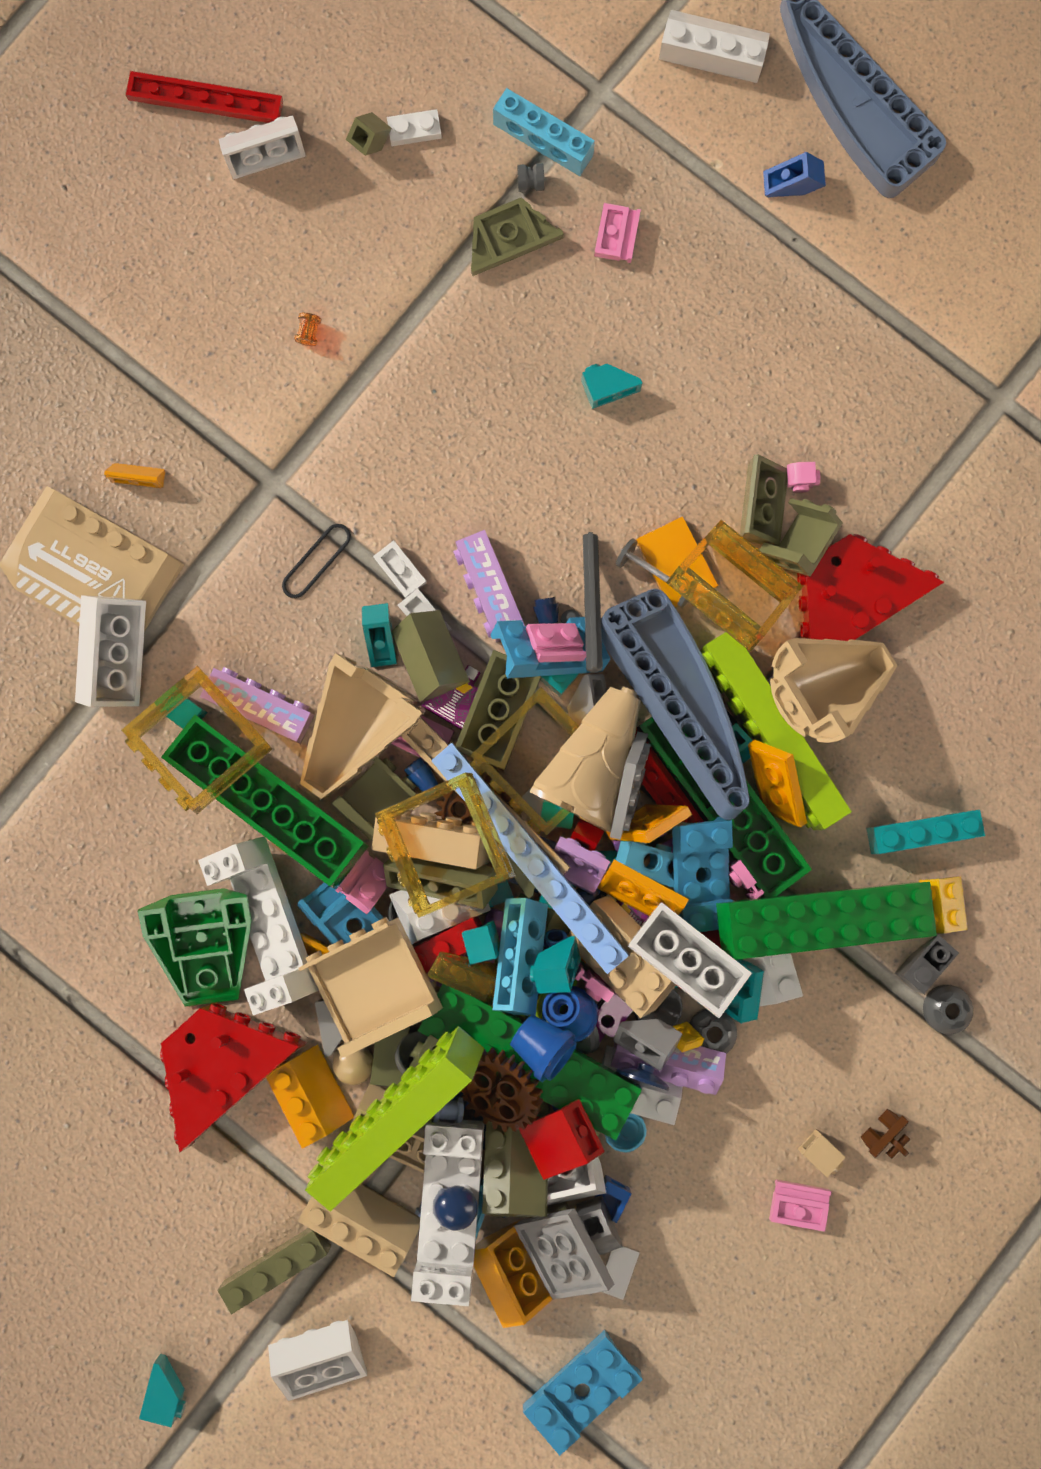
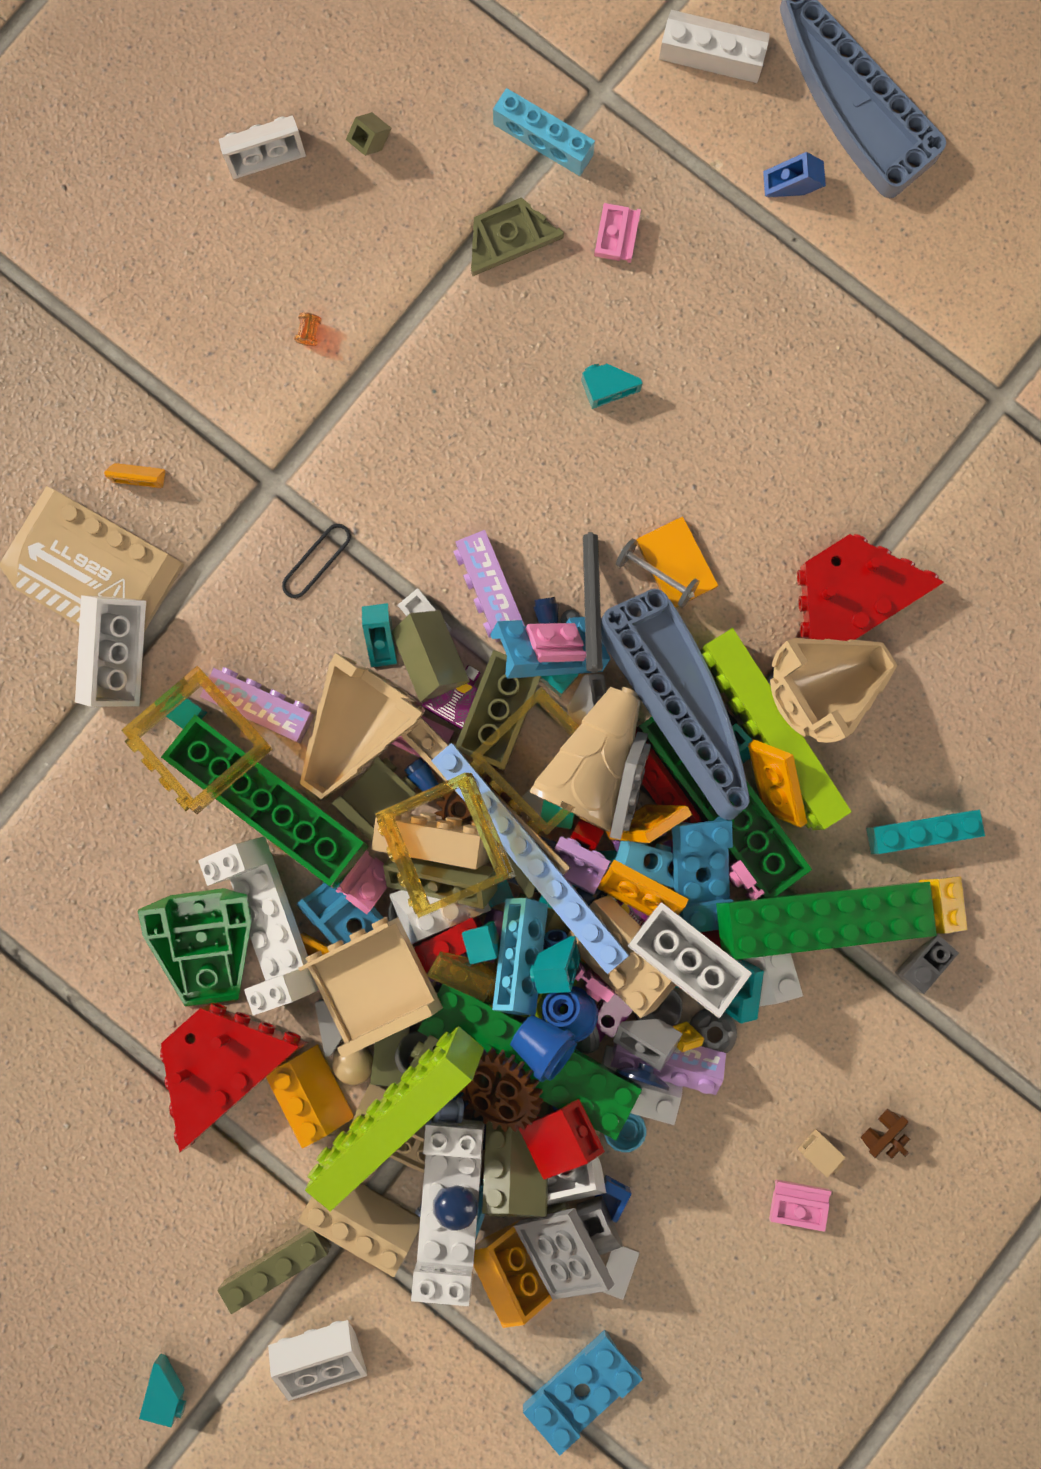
(203, 97): red plate -> none
(399, 569): white plate -> none
(414, 127): white plate -> none
(530, 177): dark grey wheel -> none
(752, 564): clear yellow window -> none
(764, 501): olive slope -> none
(802, 476): bright pink plate -> none
(806, 538): olive panel -> none
(935, 1006): dark grey piece -> none

